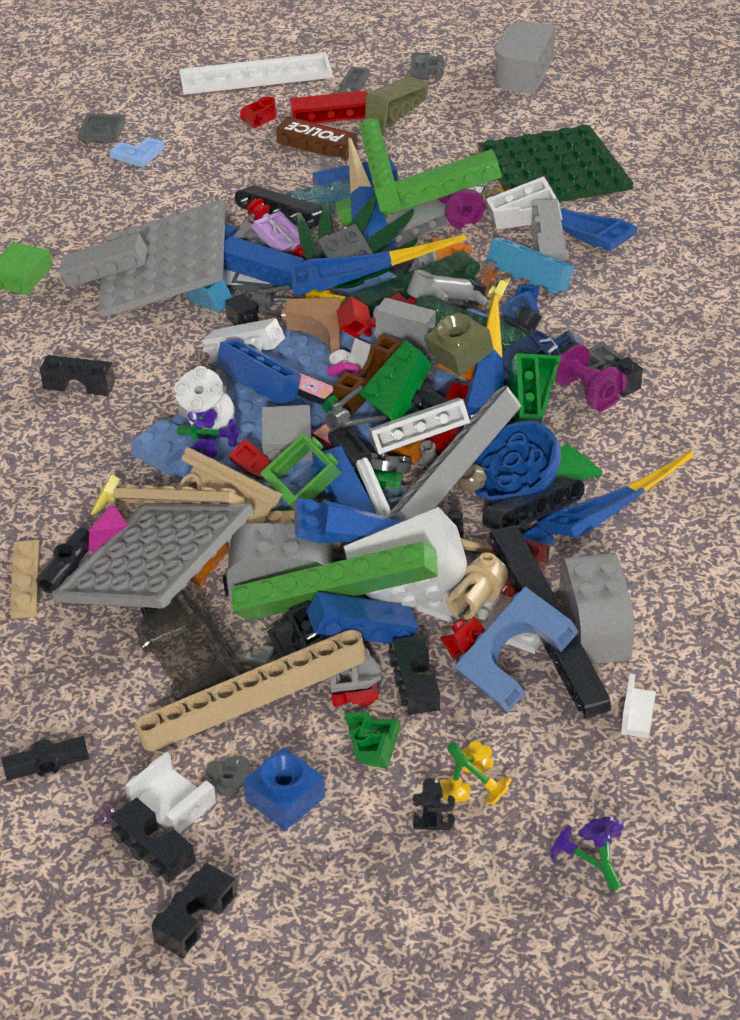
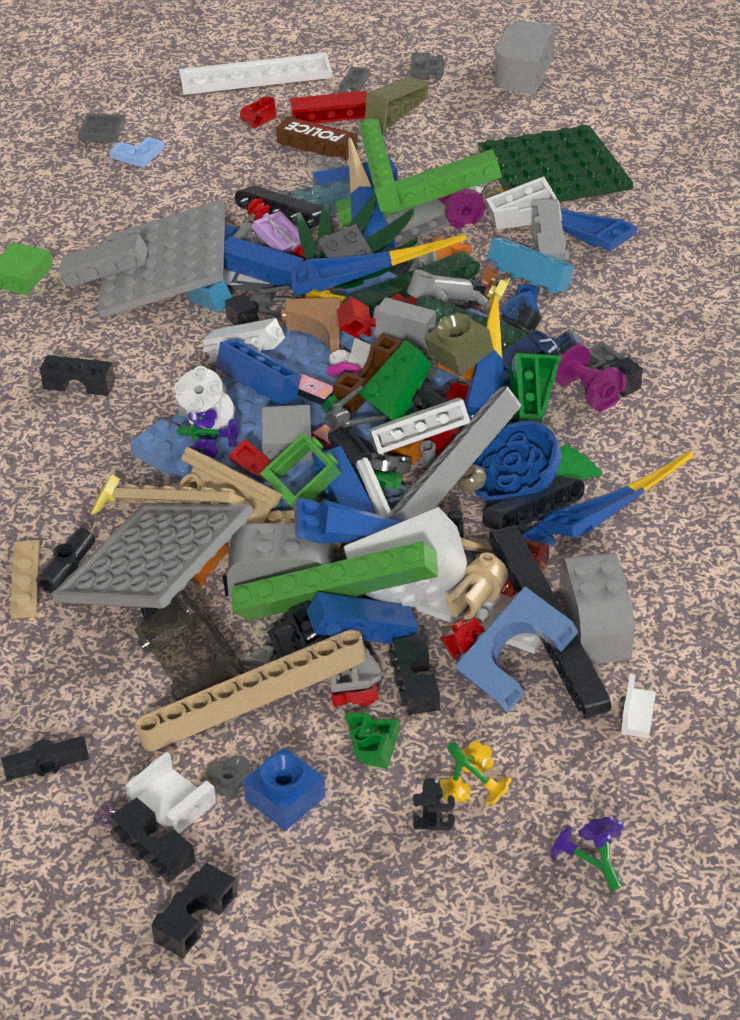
(106, 527): dark pink slope -> none

